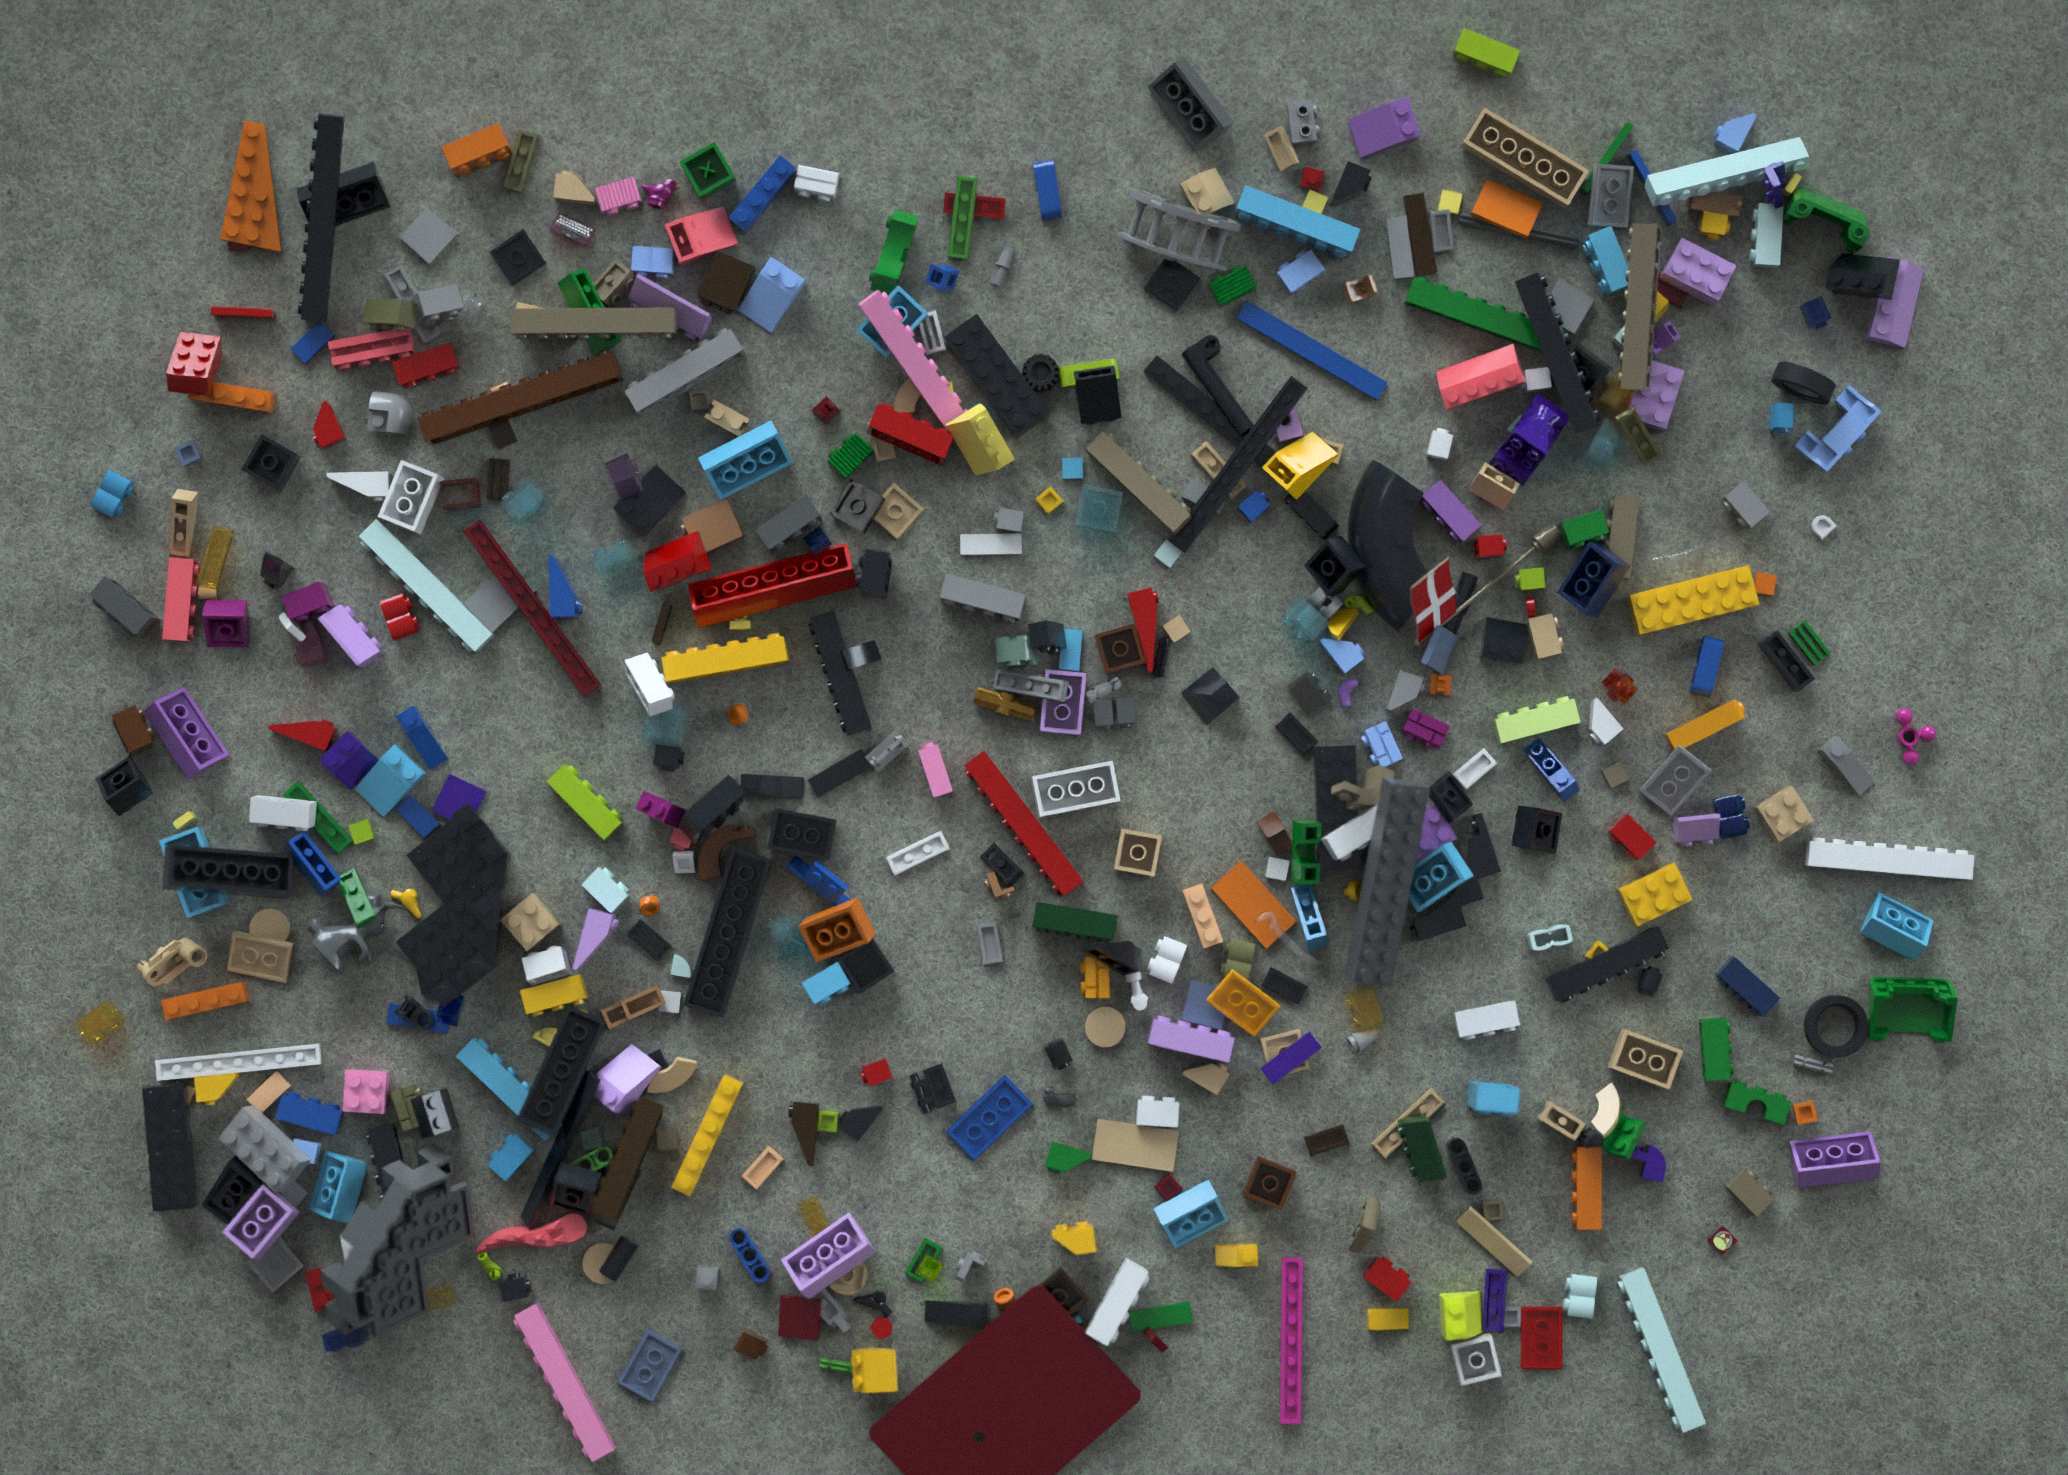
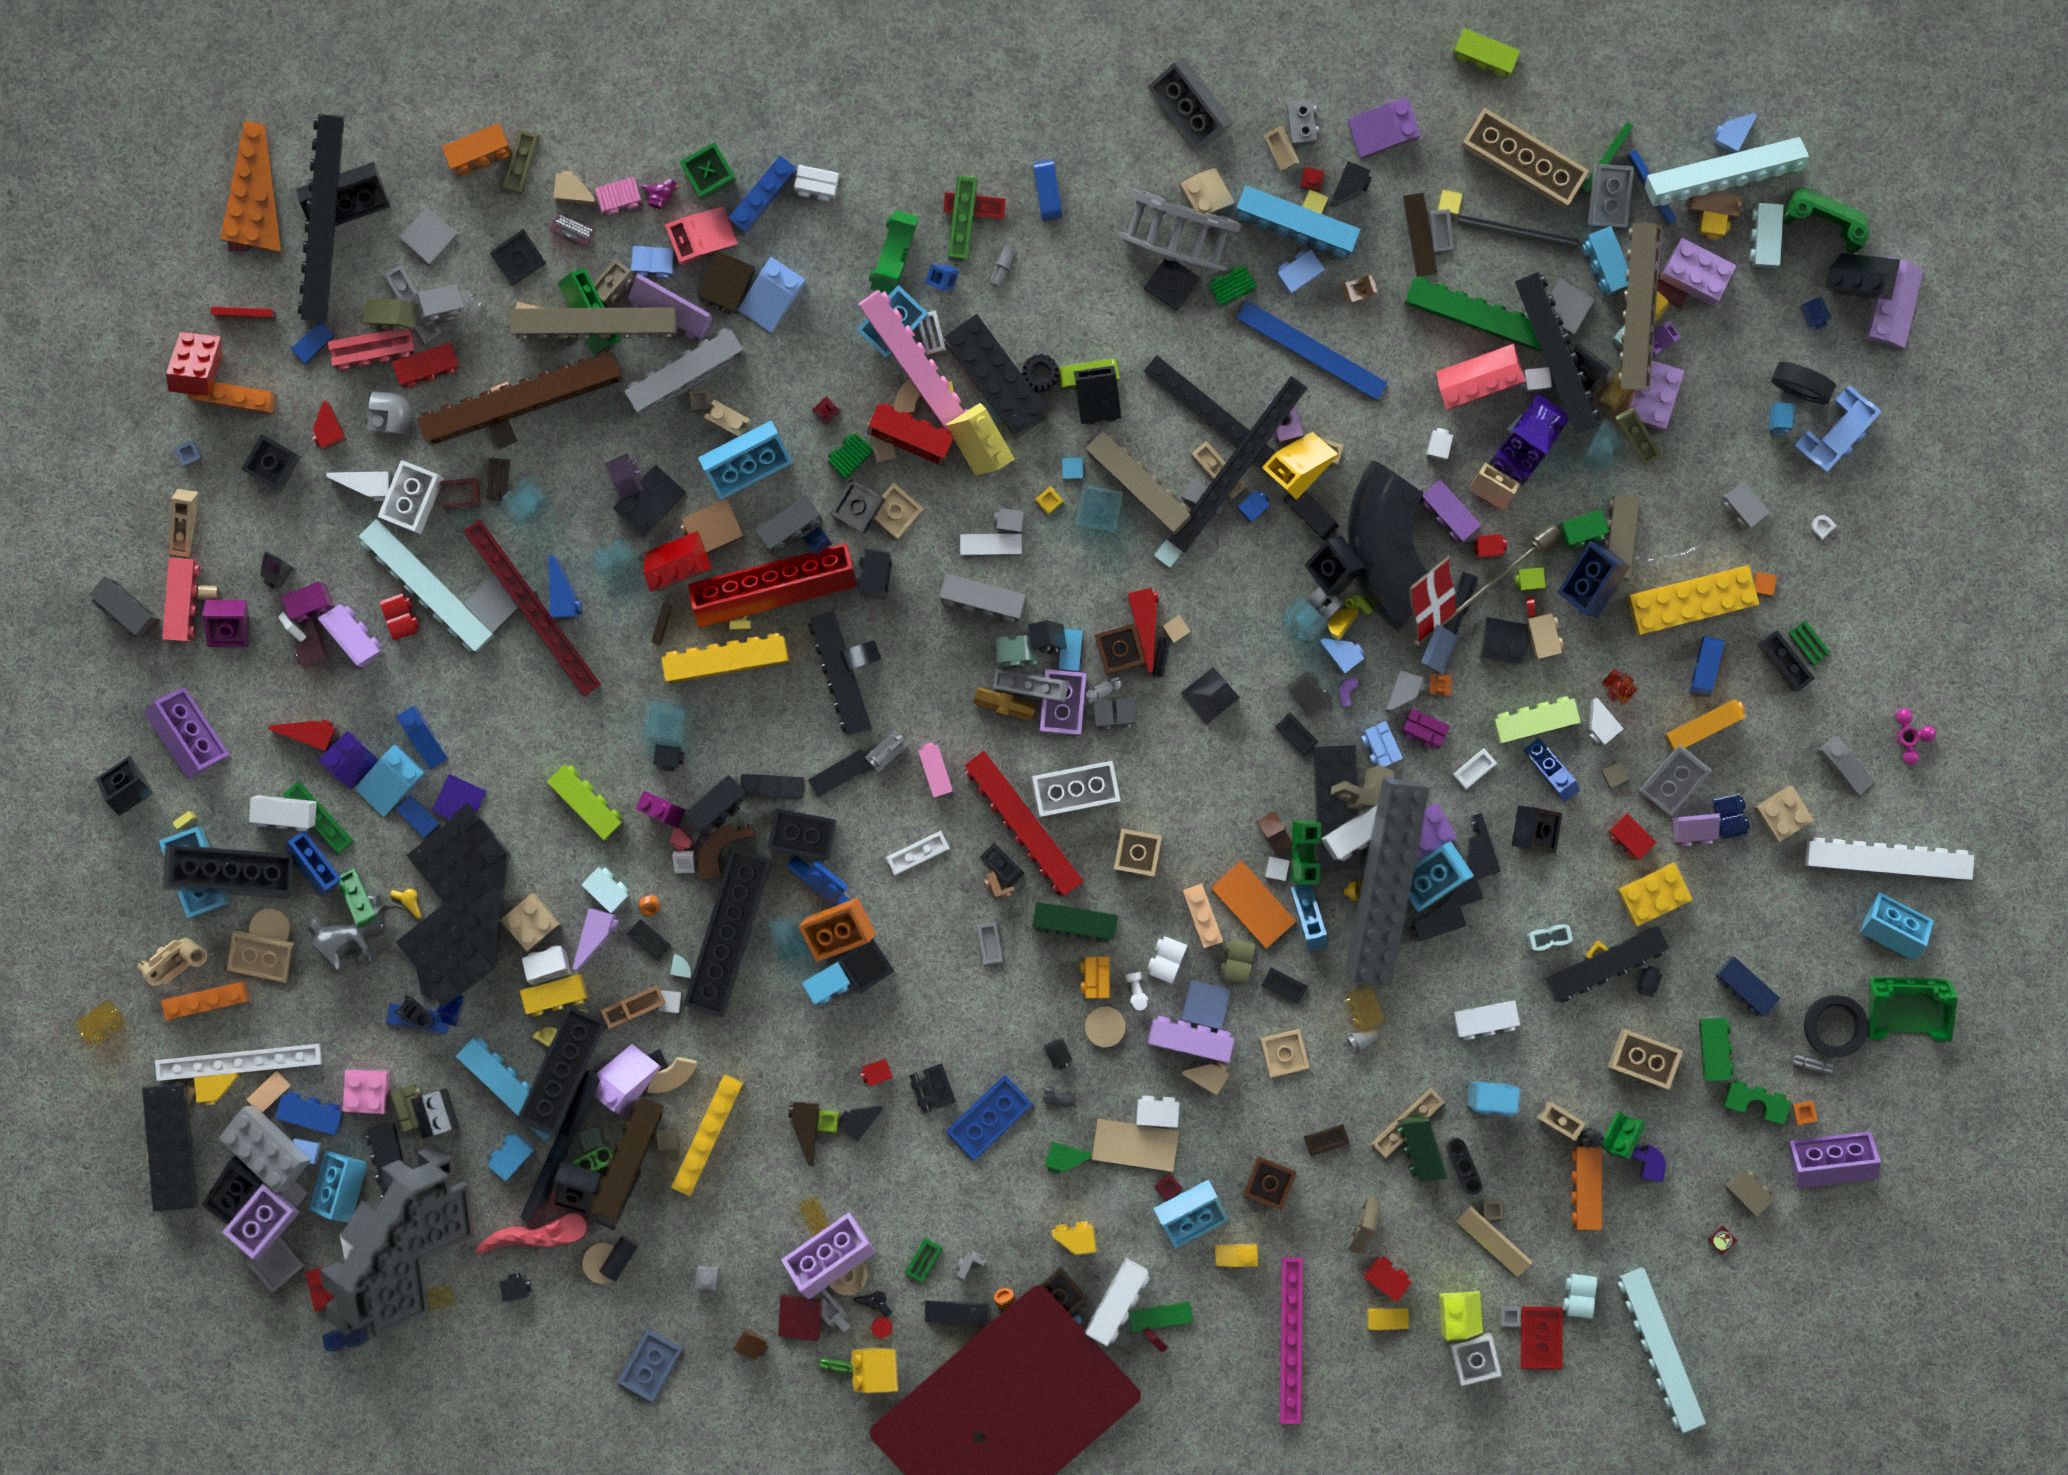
(112, 493): dark azure brick -> none
(132, 730): reddish brown brick -> none
(215, 557): clear yellow plate -> none
(361, 831): lime tile -> none
(489, 1266): lime arm -> none
(564, 1381): bright pink brick -> none
(649, 684): white brick -> none
(737, 714): orange tile -> none
(750, 1265): blue beam -> none
(762, 1167): light nougat tile -> none
(929, 1268): clear neon green brick -> none
(1119, 956): black slope -> none
(1198, 359): black axle -> none
(1243, 1003): light orange tile -> none
(1287, 940): clear piece -> none
(1290, 1057): dark purple tile -> none
(1399, 248): light grey tile -> none
(1449, 797): black tile -> none
(1494, 1300): dark purple tile -> none
(1506, 208): orange tile -> none
(1608, 1110): tile -> none
(1775, 180): dark purple bracket -> none
(1791, 184): light yellow tile -> none

